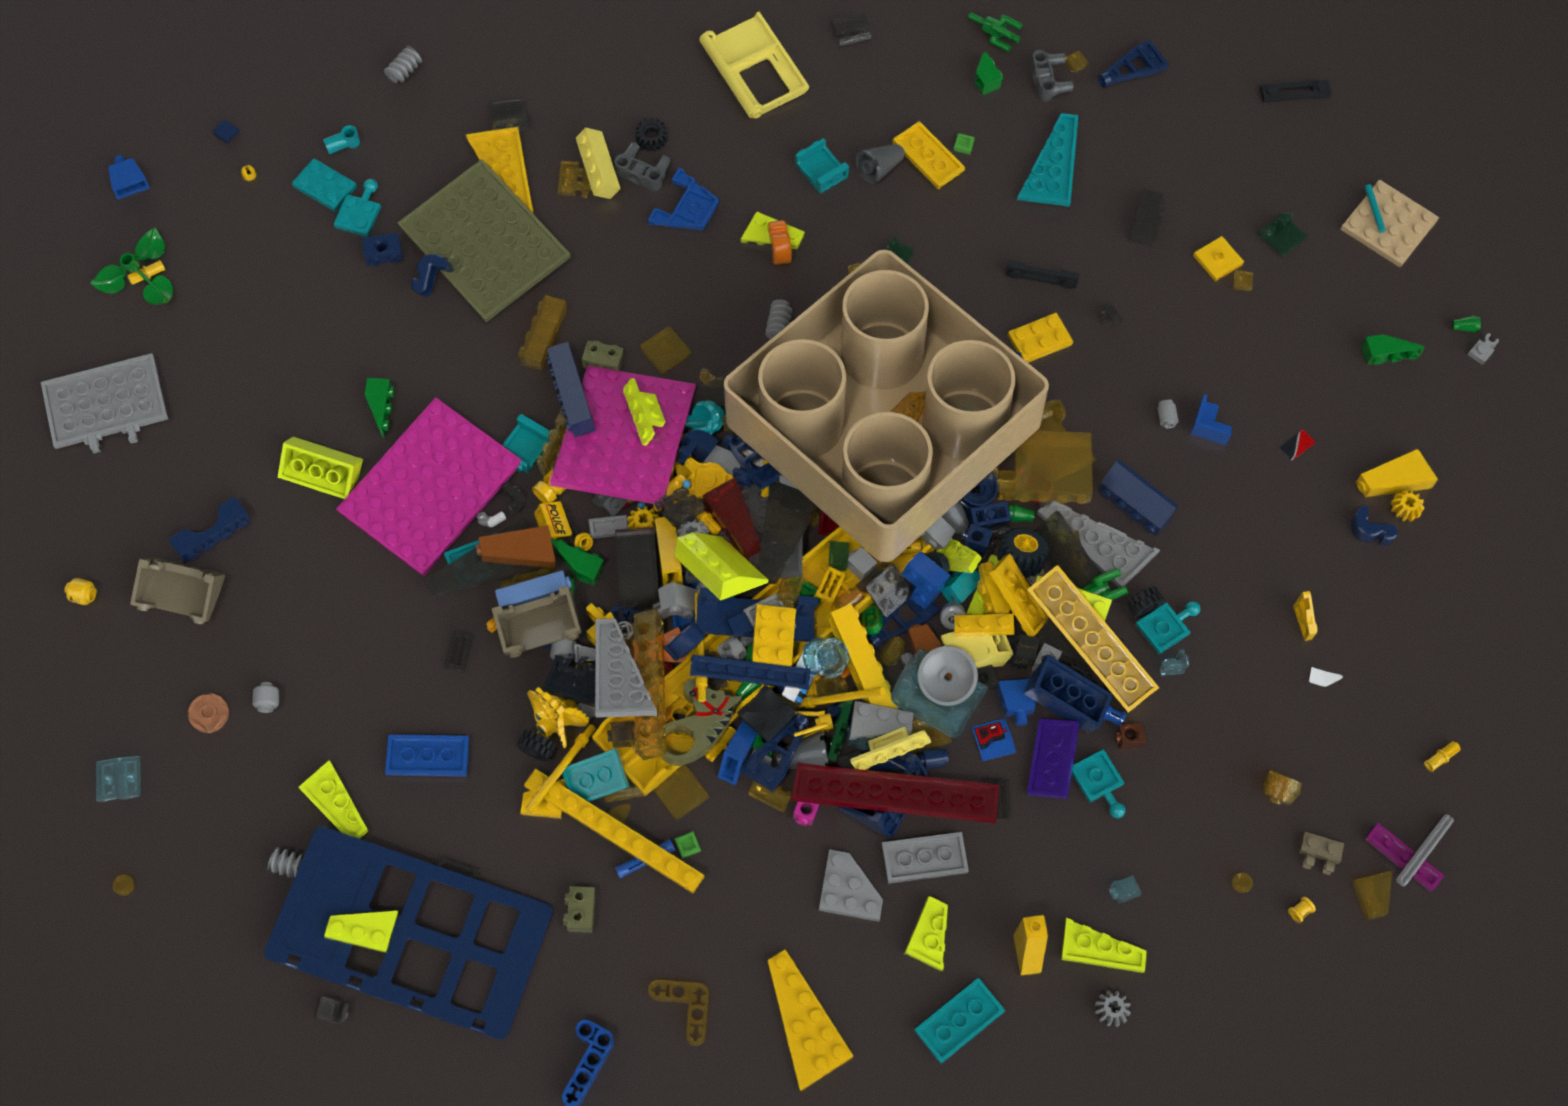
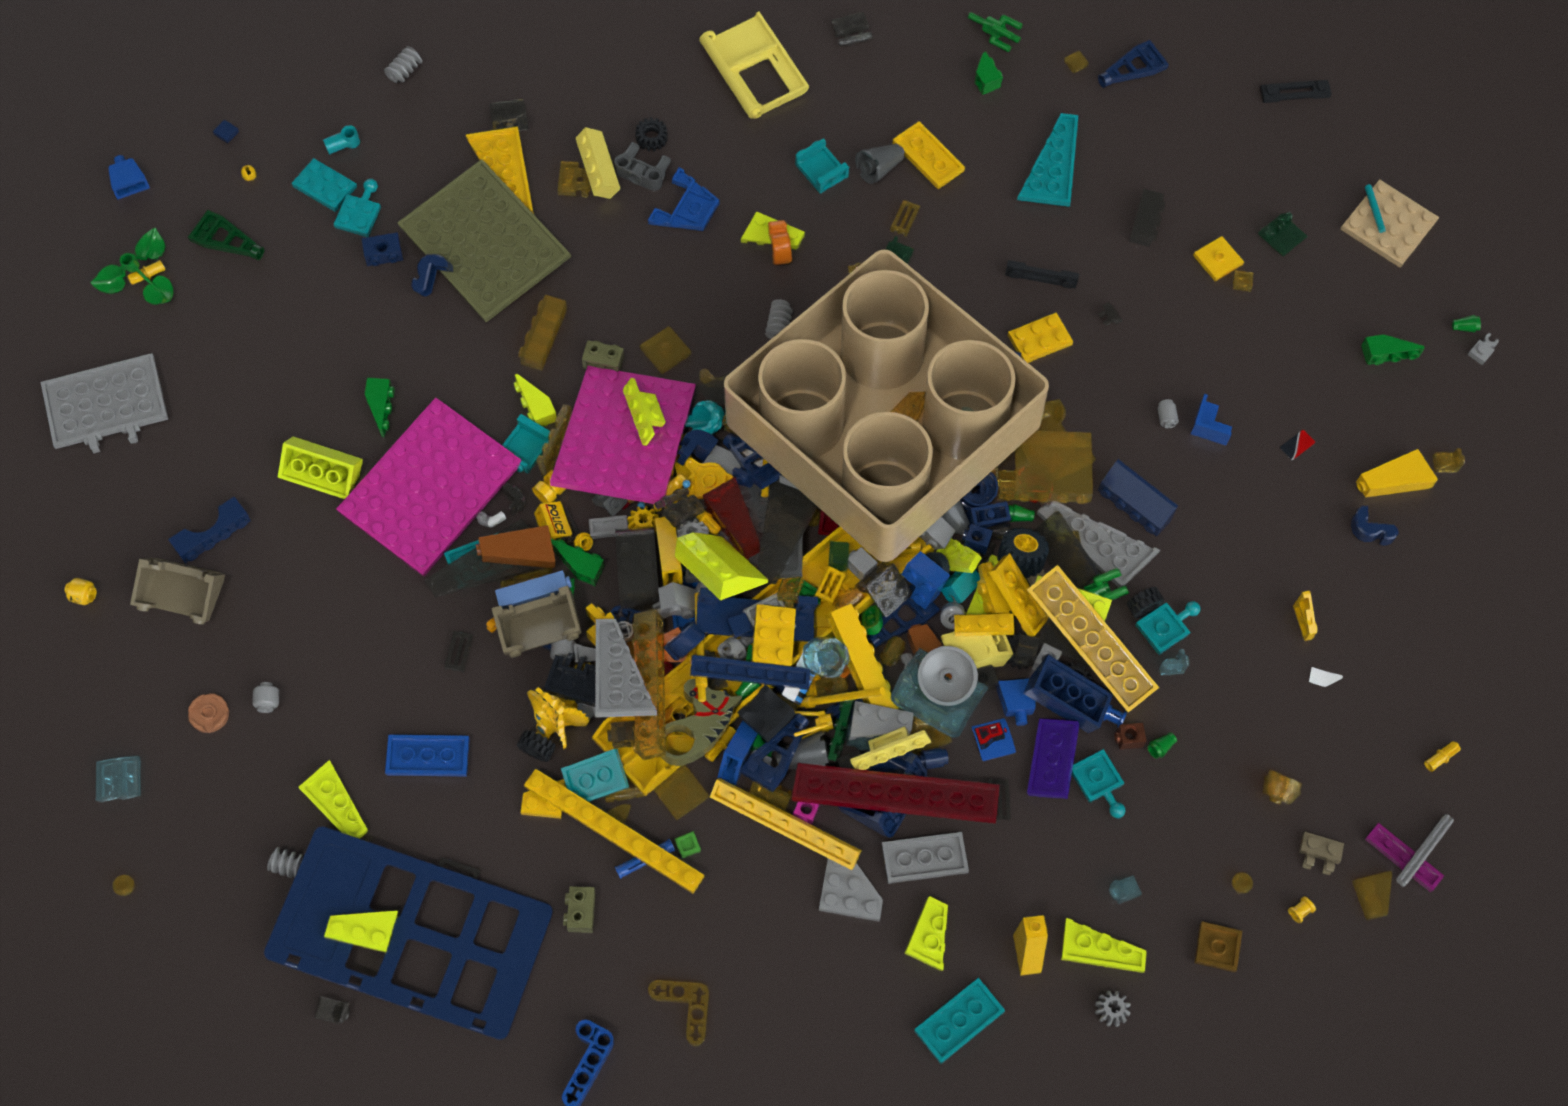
(208, 226): none -> dark green plate
(537, 402): none -> neon yellow slope
(570, 390): dark blue brick -> none
(580, 742): yellow bar -> none
(785, 823): none -> yellow plate
(810, 1033): yellow wing -> none
(900, 229): none -> clear yellow tile
(964, 143): bright green tile -> none
(1043, 75): dark grey piece -> none
(1161, 745): none -> green cone
(1218, 947): none -> pearl gold plate
(1407, 505): yellow gear -> none
(1448, 461): none -> clear yellow bracket

